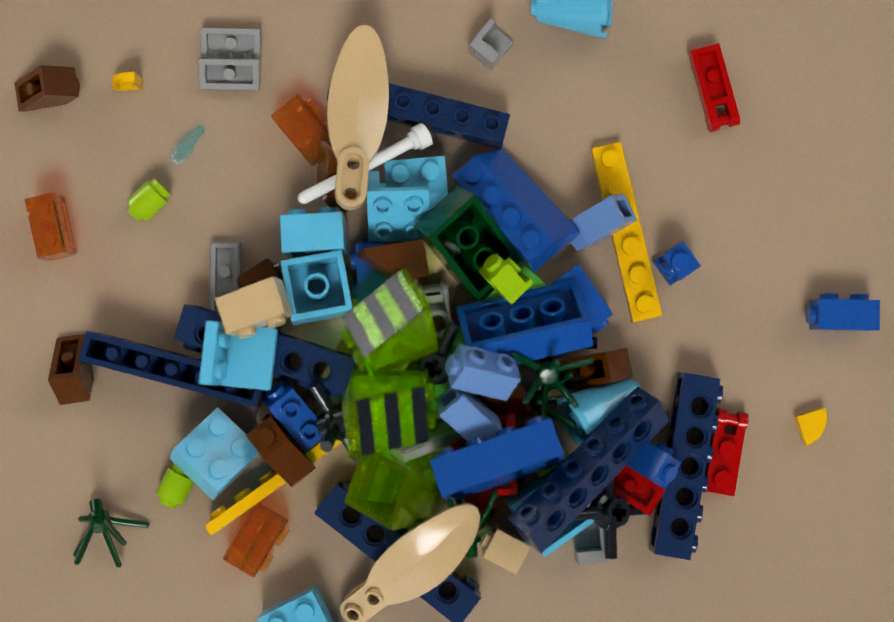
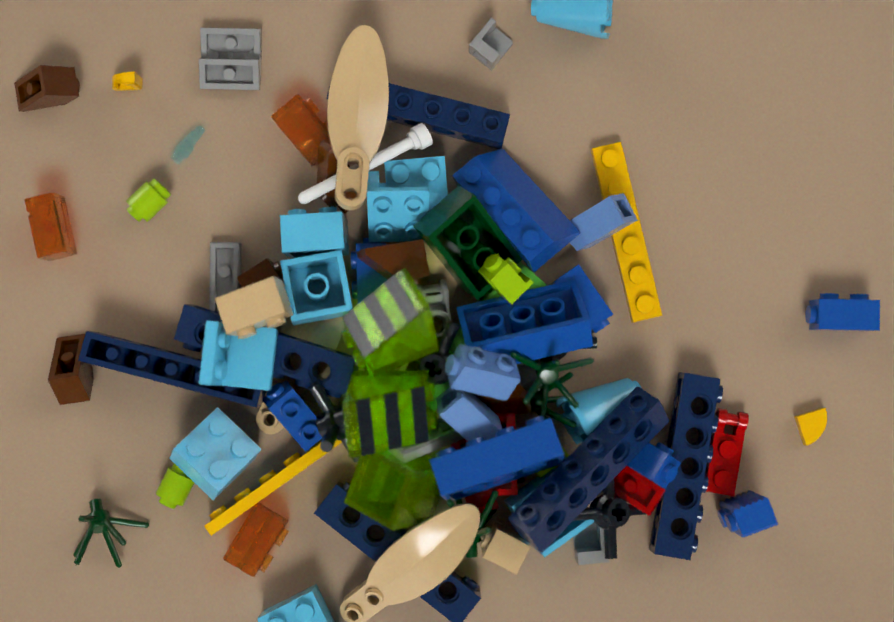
(281, 451): reddish brown slope -> none
(606, 368): reddish brown slope -> none
(676, 263): blue brick -> none
(714, 86): red plate -> none
(746, 513): none -> blue brick

